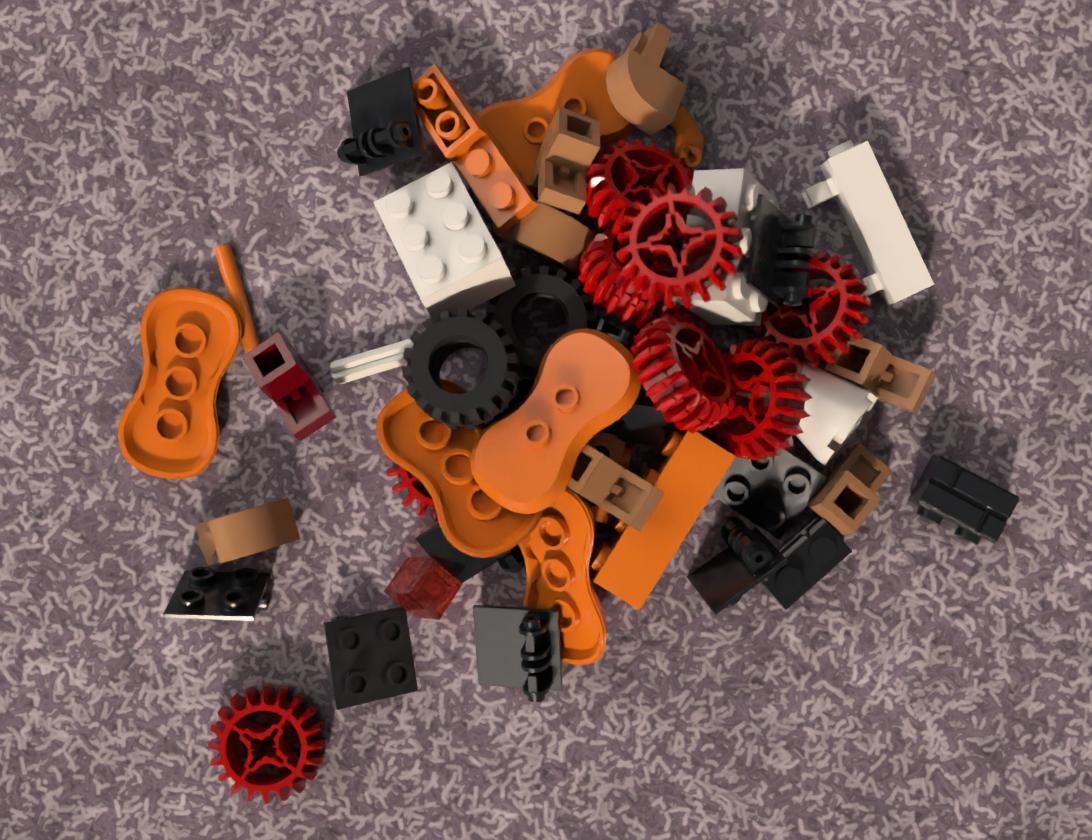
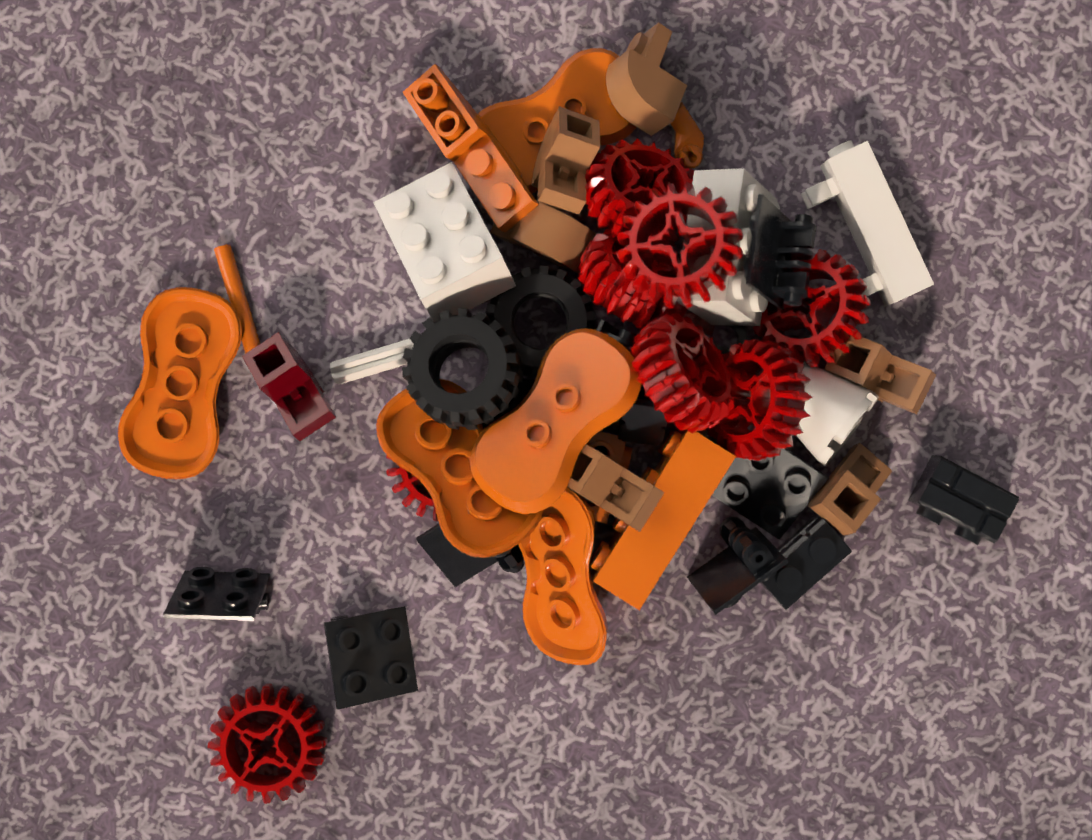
(247, 532): medium nougat brick -> none
(382, 124): black hinge -> none
(423, 588): clear red panel -> none
(518, 649): hinge -> none

